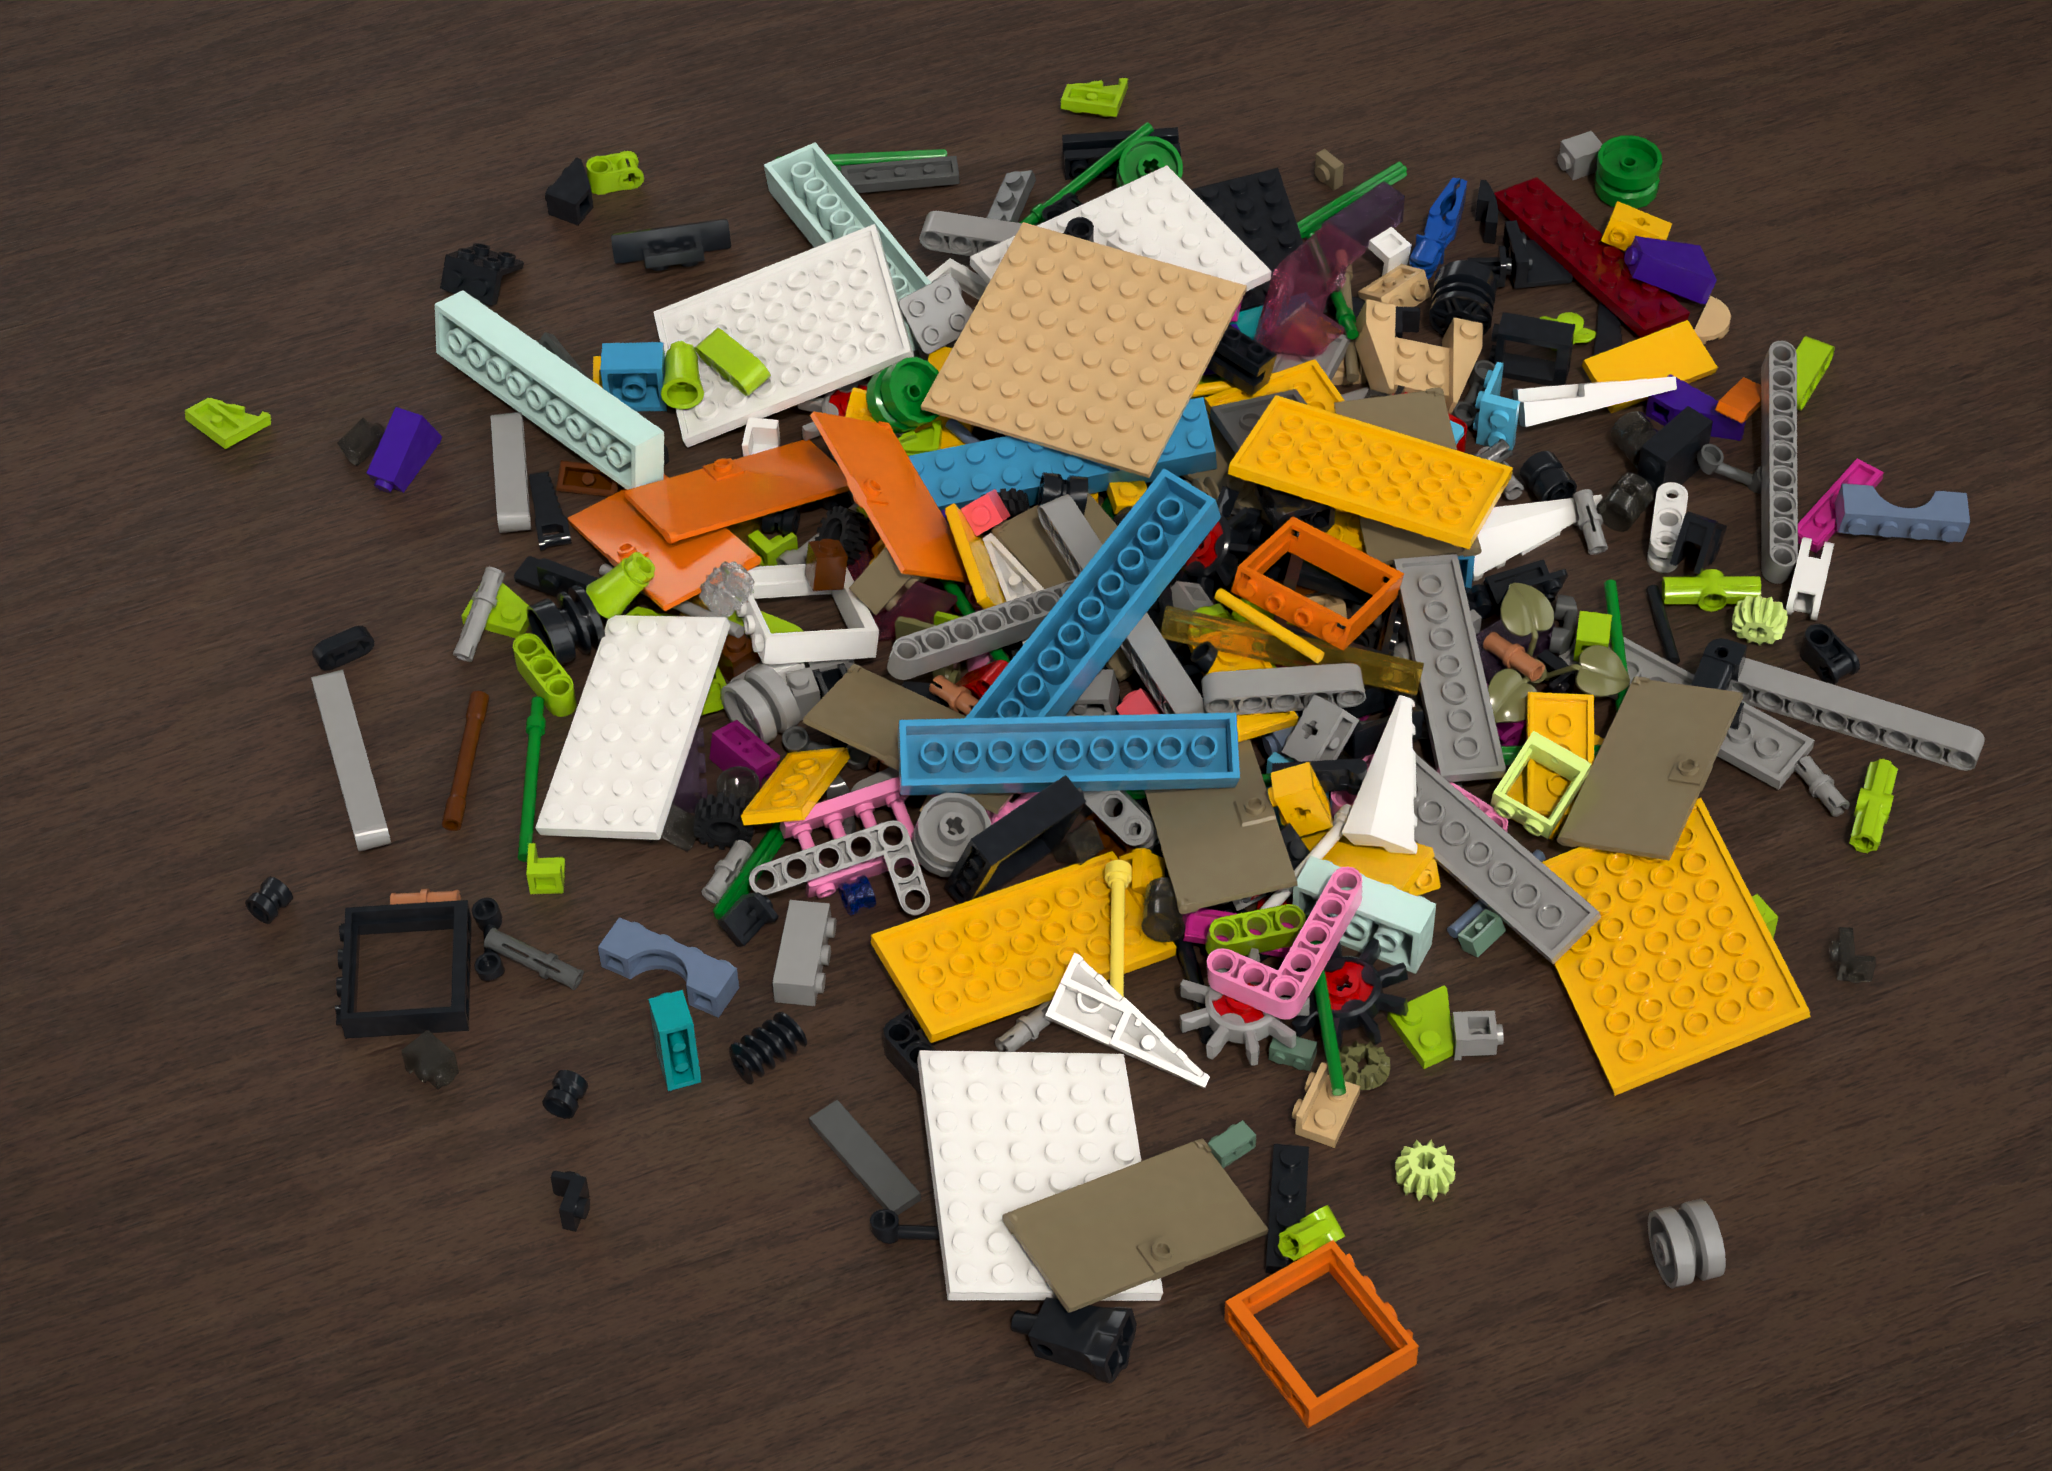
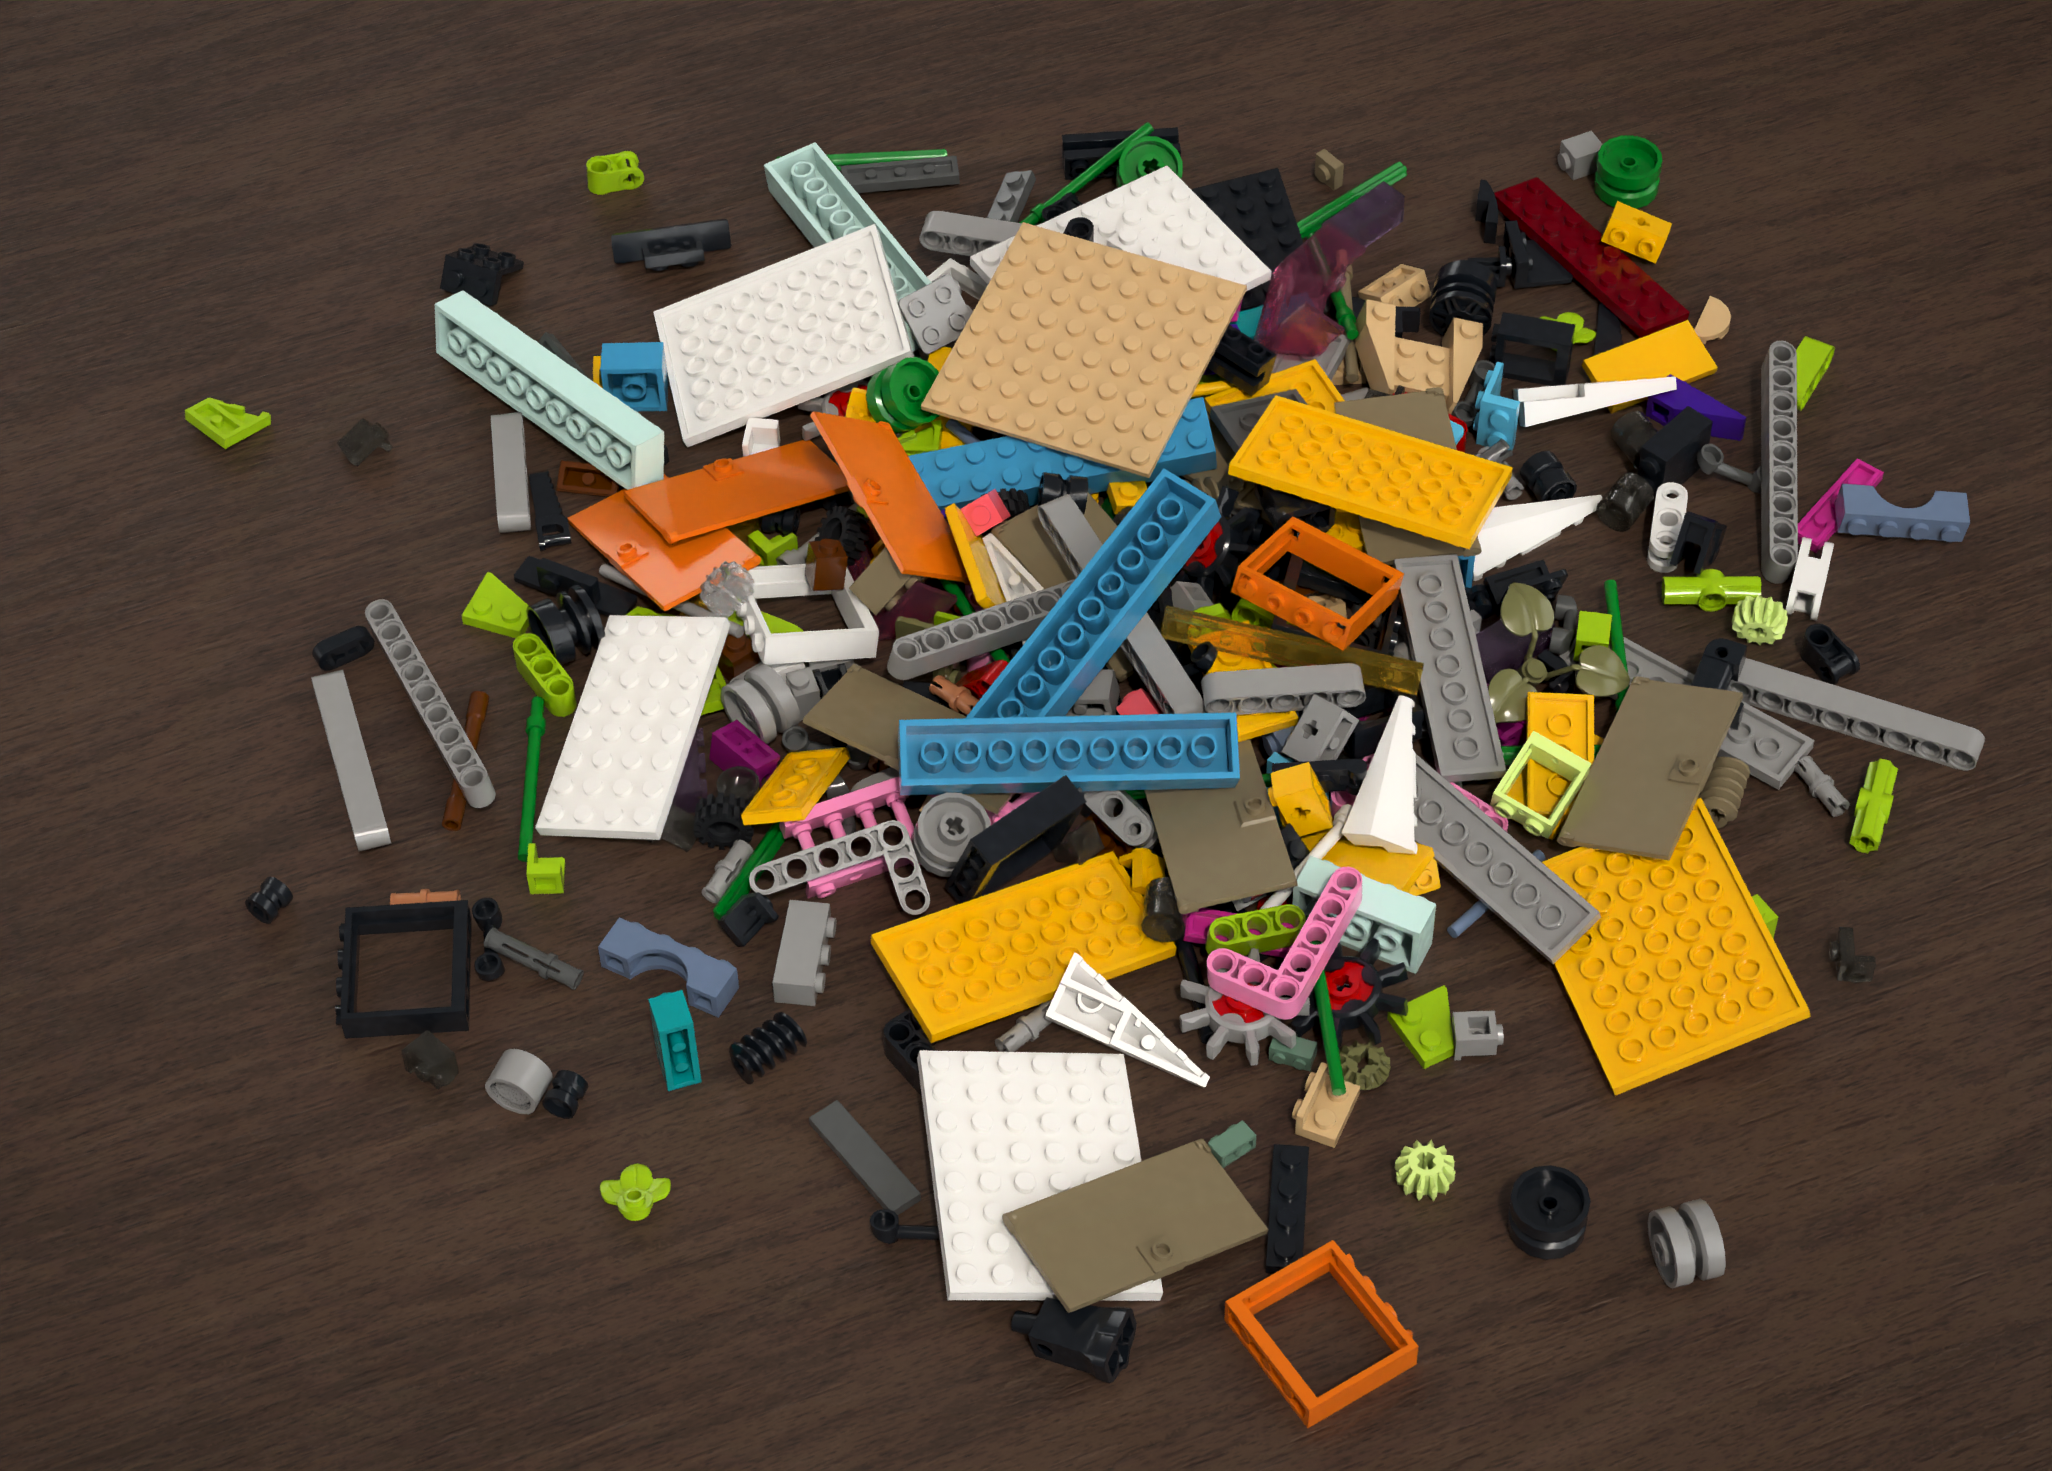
(402, 450): dark purple slope -> none
(430, 704): none -> light grey beam
(483, 601): light grey pin -> none
(518, 1081): none -> light grey piece
(570, 195): black slope -> none
(576, 1197): black bracket -> none
(621, 585): lime plant -> none
(635, 1191): none -> lime plate
(682, 379): lime plant -> none
(732, 362): lime beam -> none
(857, 895): clear blue wheel -> none
(1094, 98): lime wing -> none
(1117, 876): light yellow piece -> none
(1269, 625): yellow bar -> none
(1310, 1234): lime piece -> none
(1391, 249): white panel -> none
(1439, 232): blue arm -> none
(1481, 933): sand green piece -> none
(1513, 656): nougat pin -> none
(1548, 1212): none -> black wheel
(1590, 522): light grey pin -> none
(1662, 624): black bar -> none
(1672, 267): dark purple slope -> none
(1725, 789): none -> dark tan piece
(1740, 400): orange tile -> none

